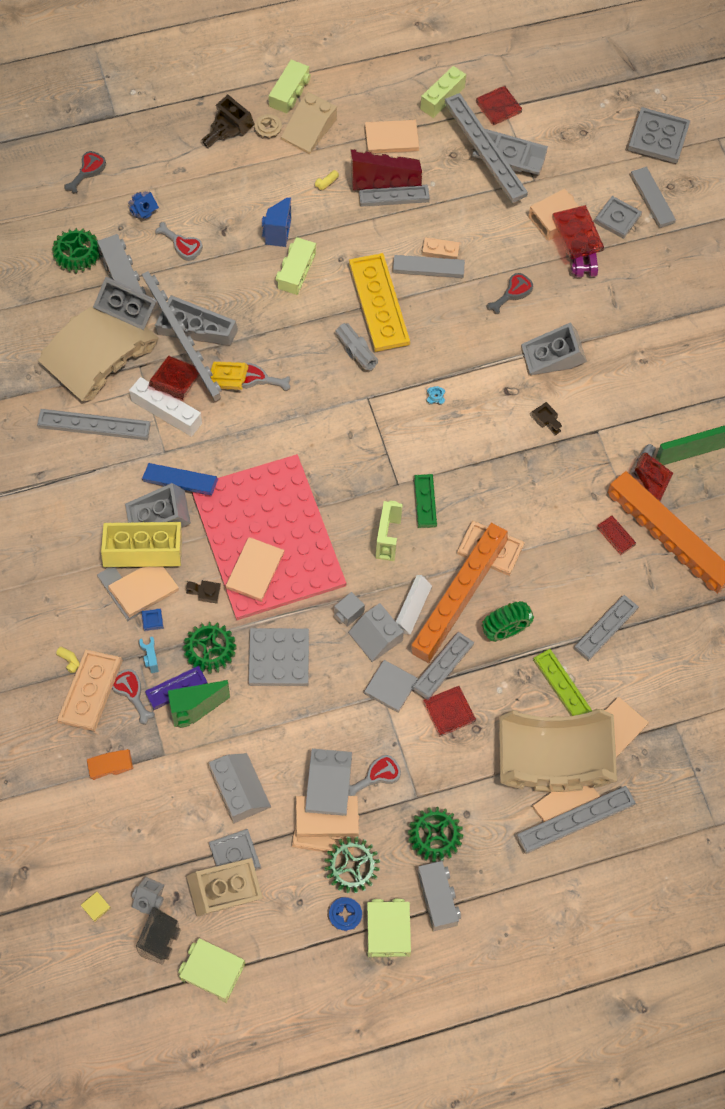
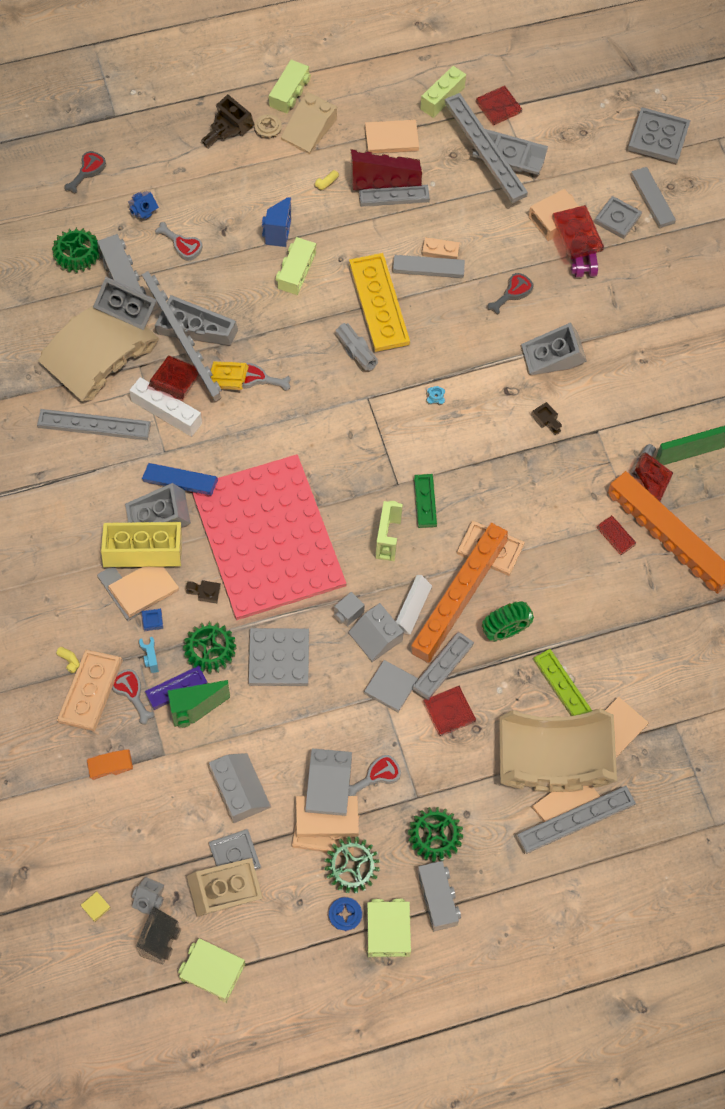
(255, 569): light nougat tile -> none
(606, 628): light grey tile -> none

